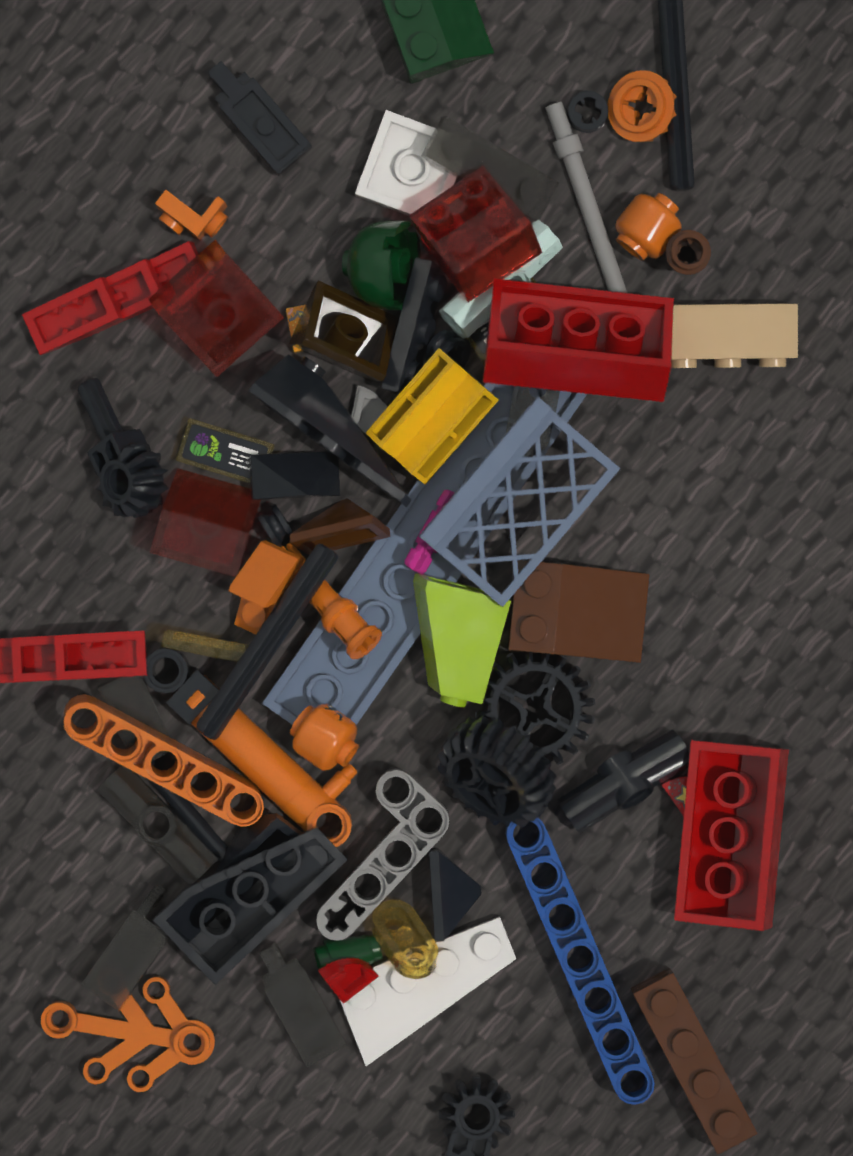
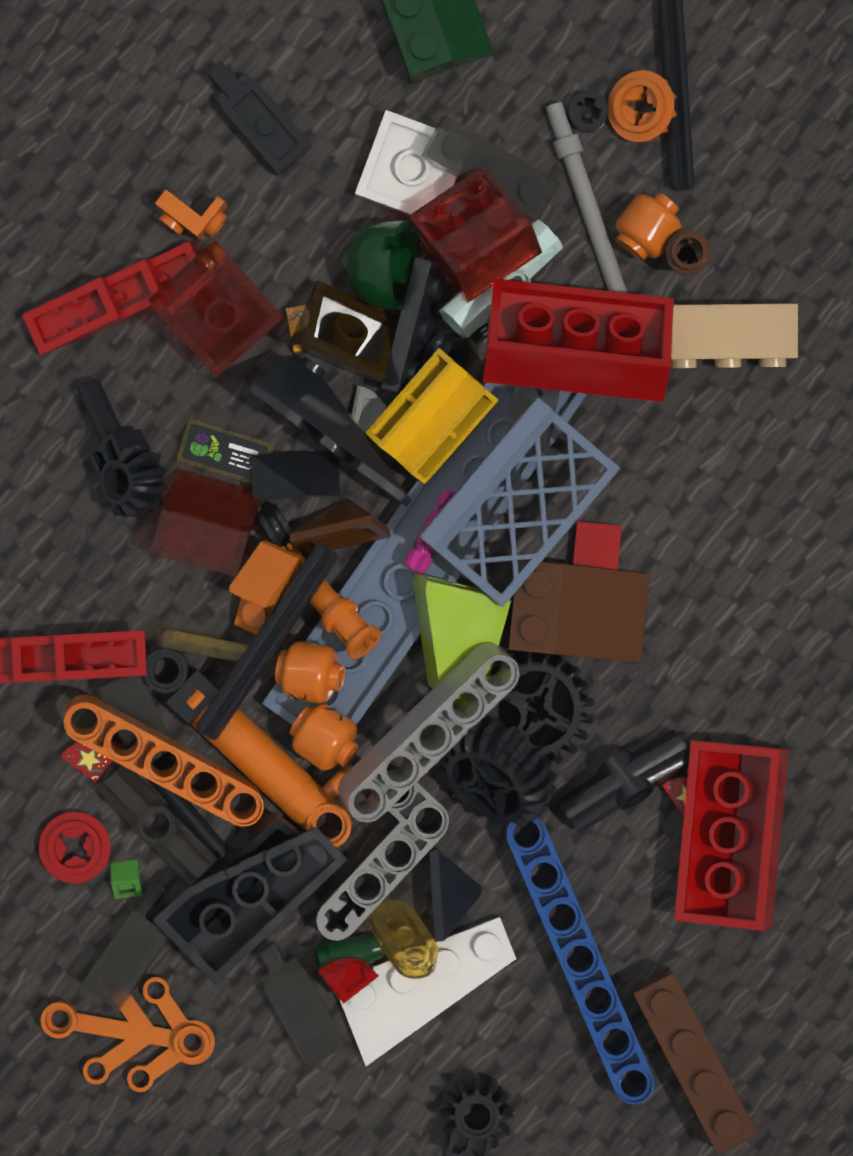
(53, 848): none -> red gear
(87, 760): none -> red tile
(125, 876): none -> bright green piece
(309, 672): none -> orange head
(424, 754): none -> light grey beam
(596, 545): none -> red tile

